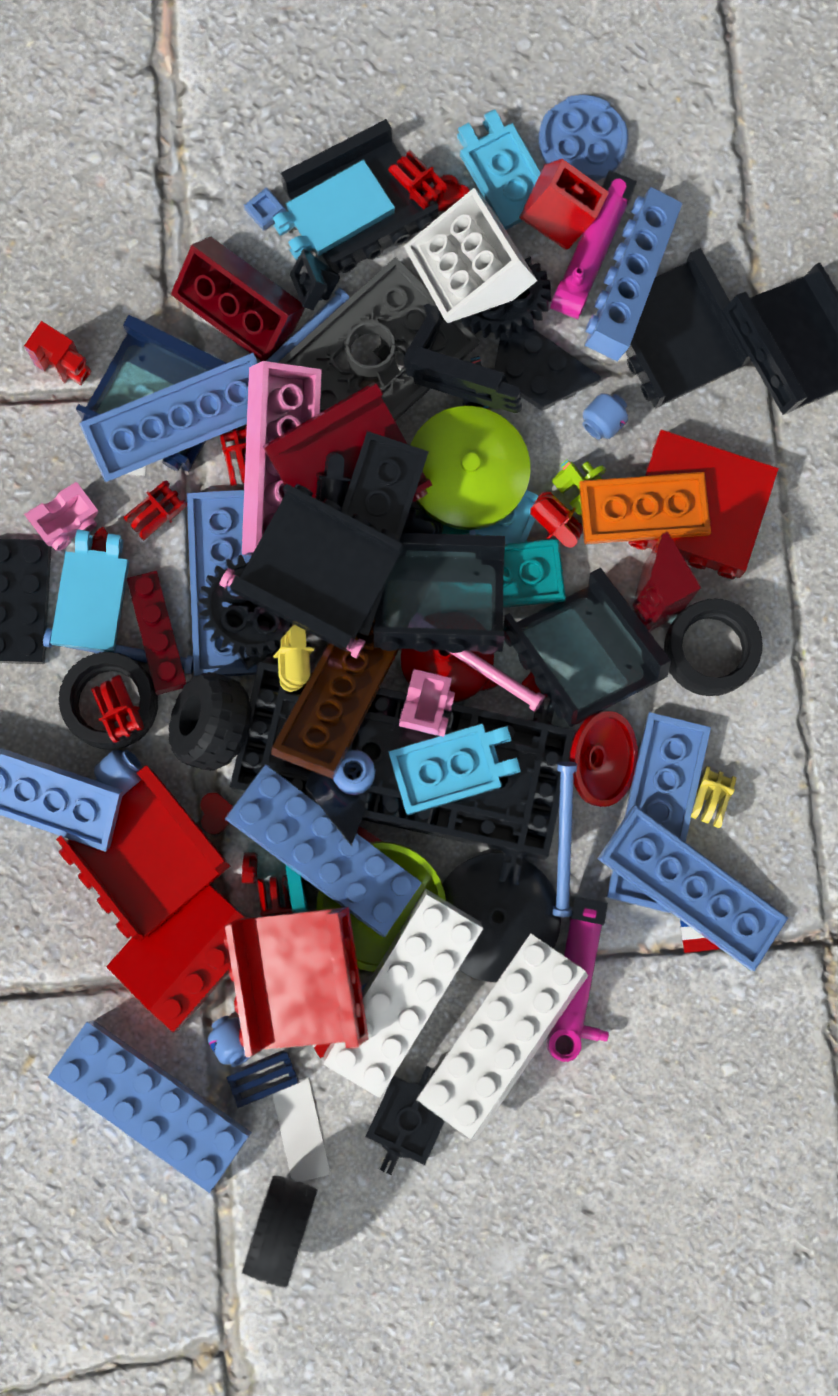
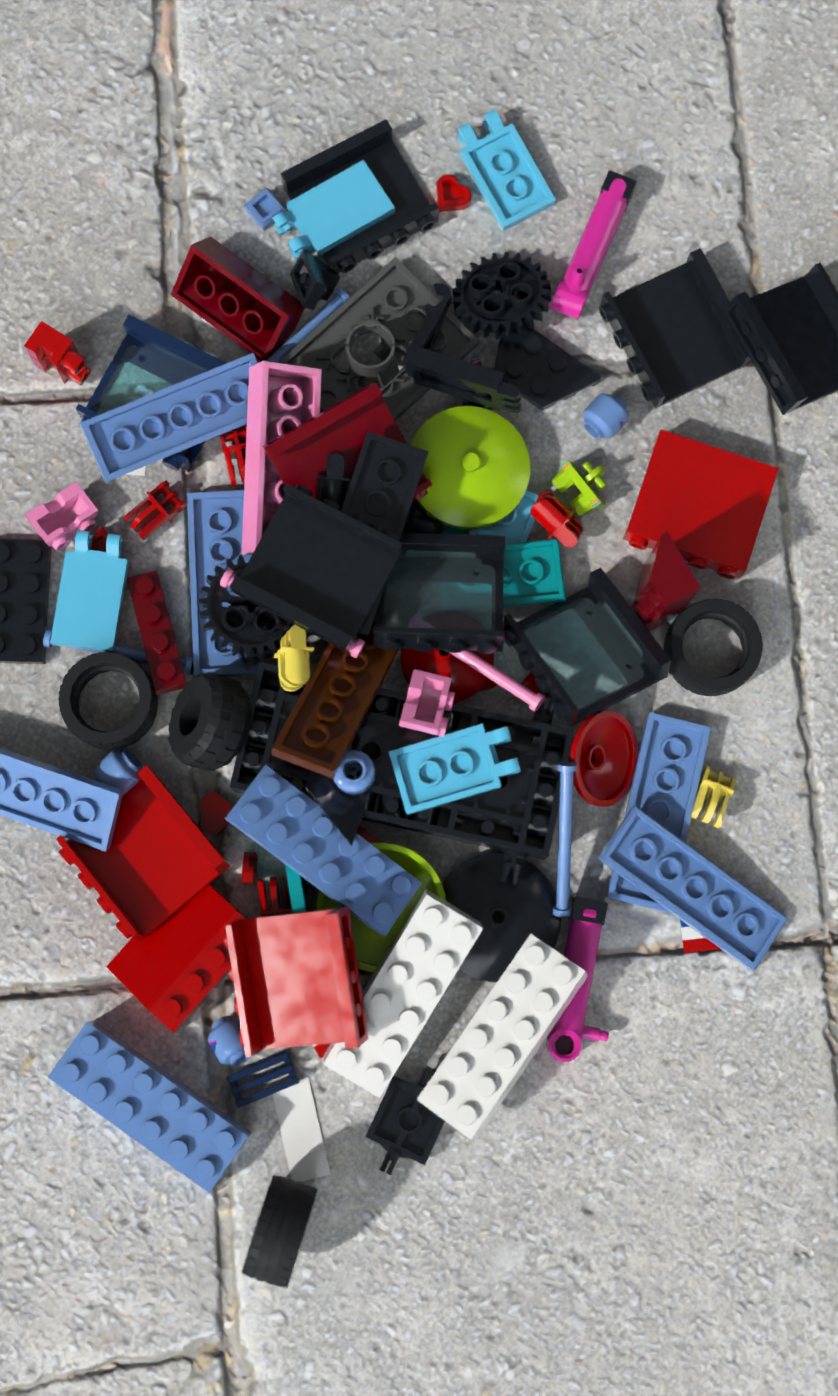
(115, 706): red arm -> none
(417, 178): red arm -> none
(469, 260): white slope -> none
(563, 203): red slope -> none
(585, 135): medium blue tile -> none
(633, 274): medium blue brick -> none
(644, 507): orange tile -> none

